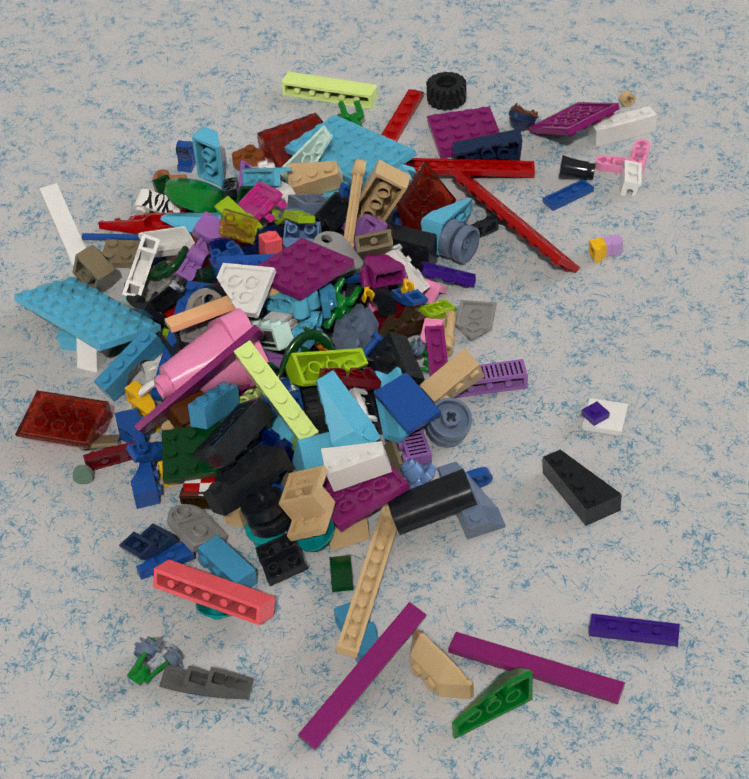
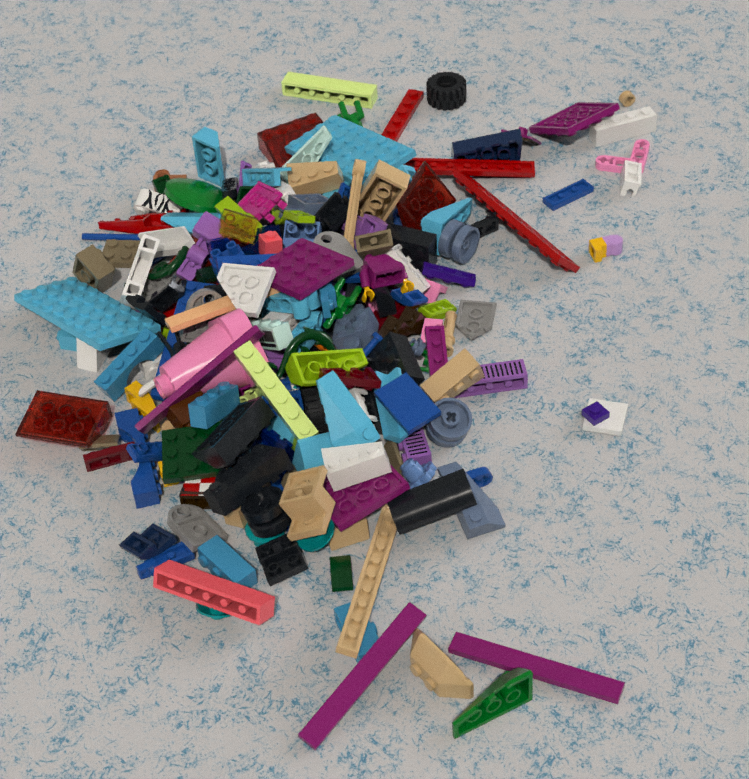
(63, 220): white sticker -> none
(82, 474): sand green tile -> none
(144, 652): plant -> none
(185, 156): blue leg -> none
(211, 683): dark grey slope -> none
(248, 154): dark orange plate -> none
(460, 126): magenta plate -> none
(522, 118): dark blue hair -> none
(524, 131): none -> magenta piece
(576, 169): black plant -> none
(580, 488): black wedge -> none
(634, 630): dark purple plate -> none

